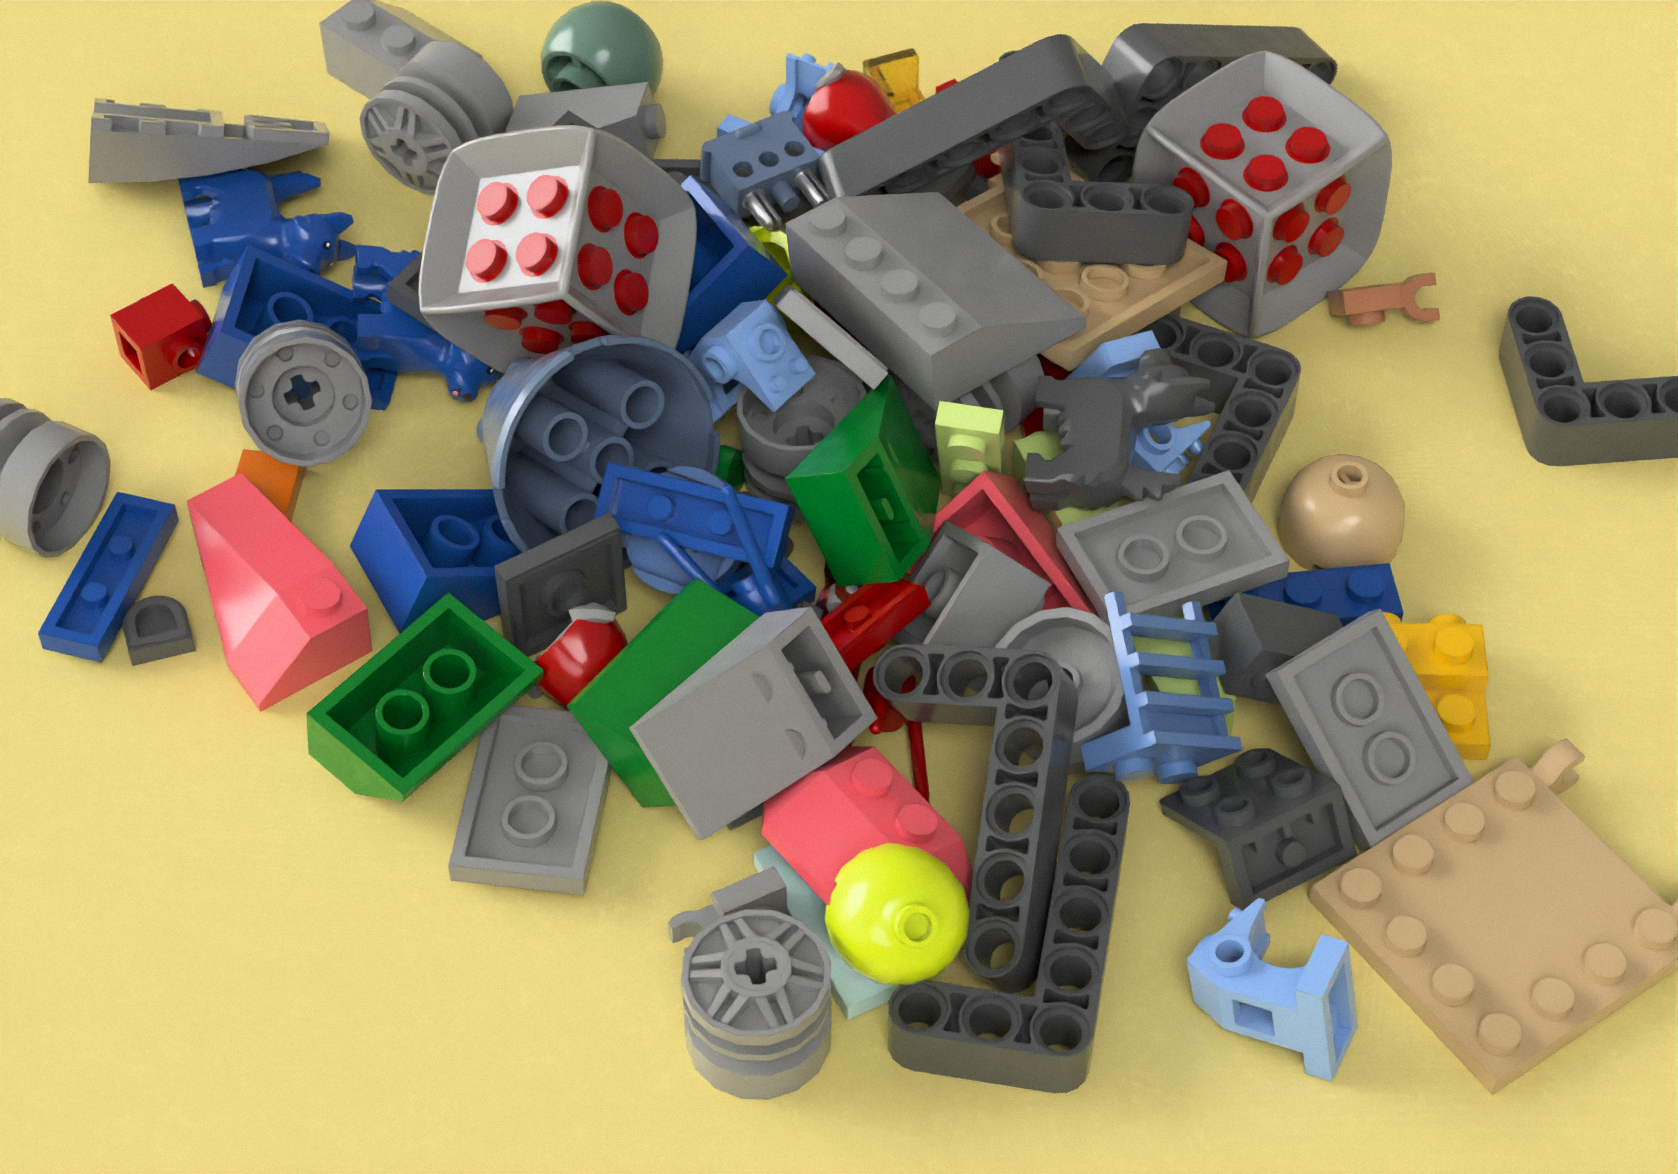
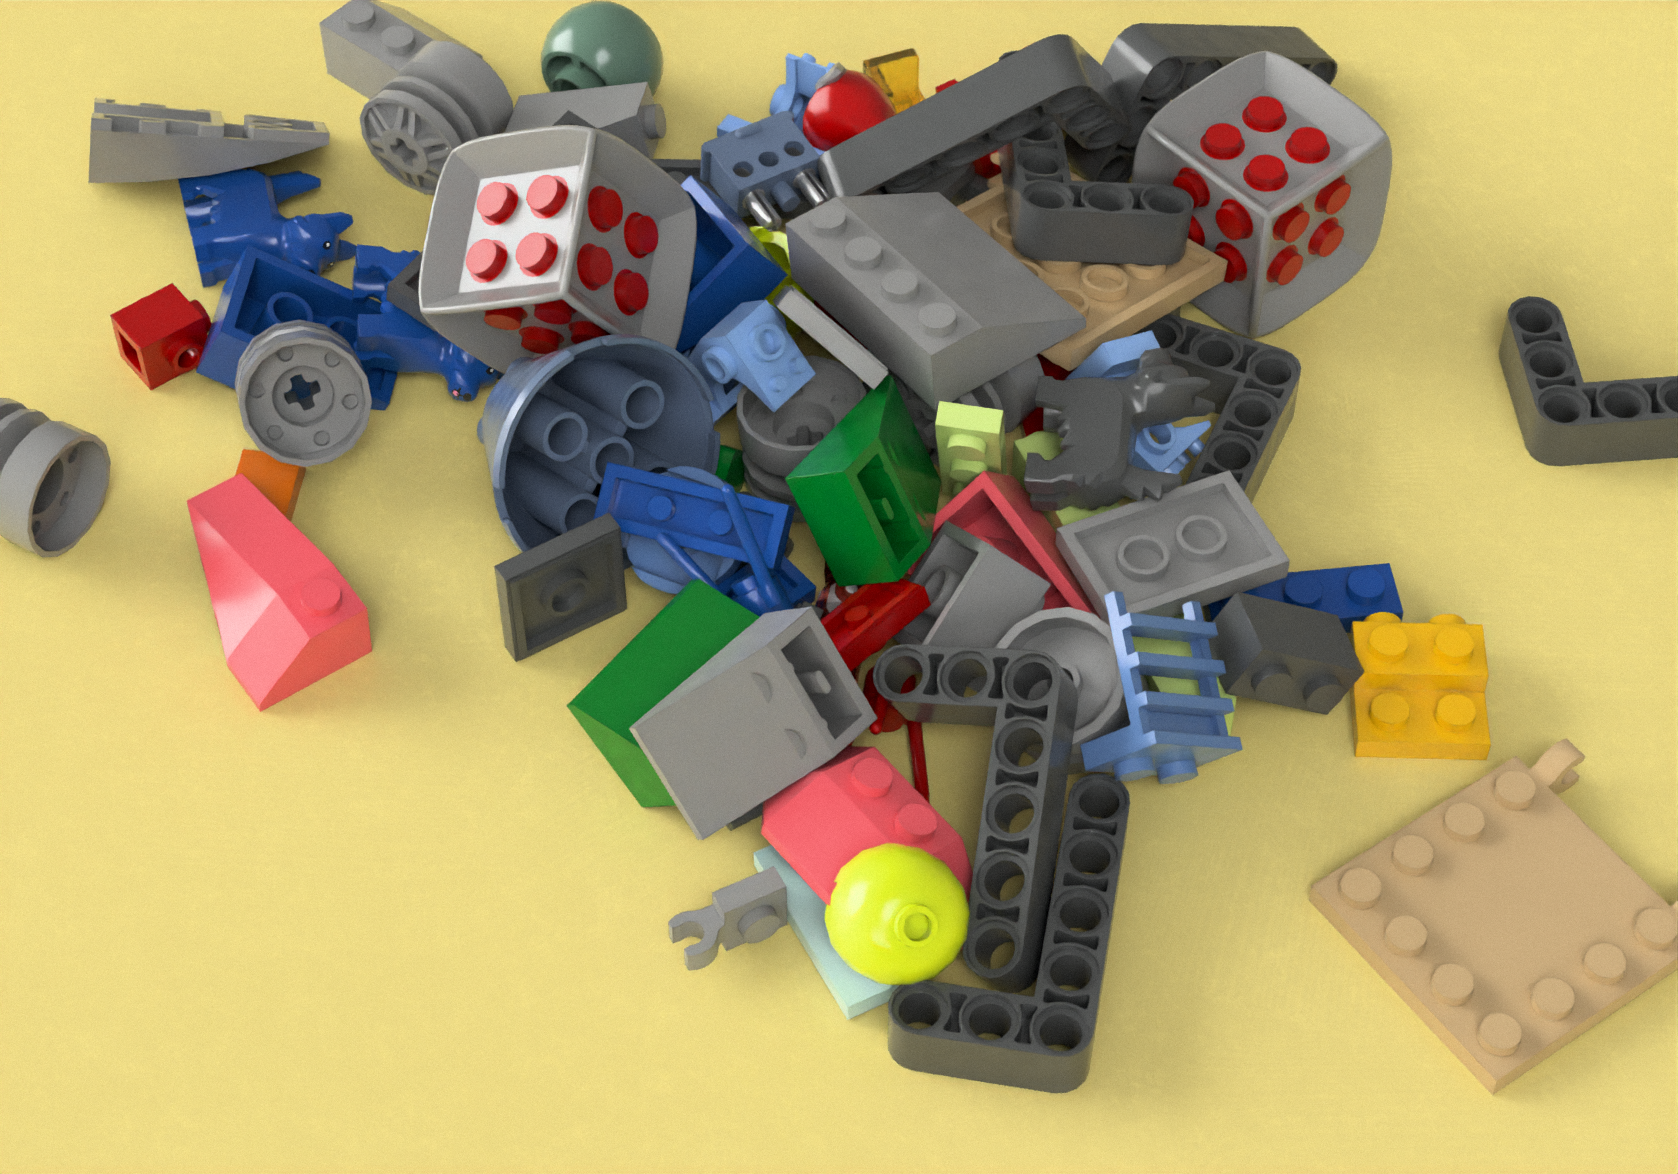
(108, 577): blue plate -> none
(157, 630): dark grey tile -> none
(418, 702): green slope -> none
(431, 544): blue slope -> none
(532, 804): light grey plate -> none
(578, 653): red hat -> none
(757, 1003): light grey wheel -> none
(1268, 821): dark grey bracket -> none
(1293, 1008): light blue tile -> none
(1341, 514): tan cylinder -> none
(1368, 303): nougat plate -> none
(1370, 727): light grey plate -> none

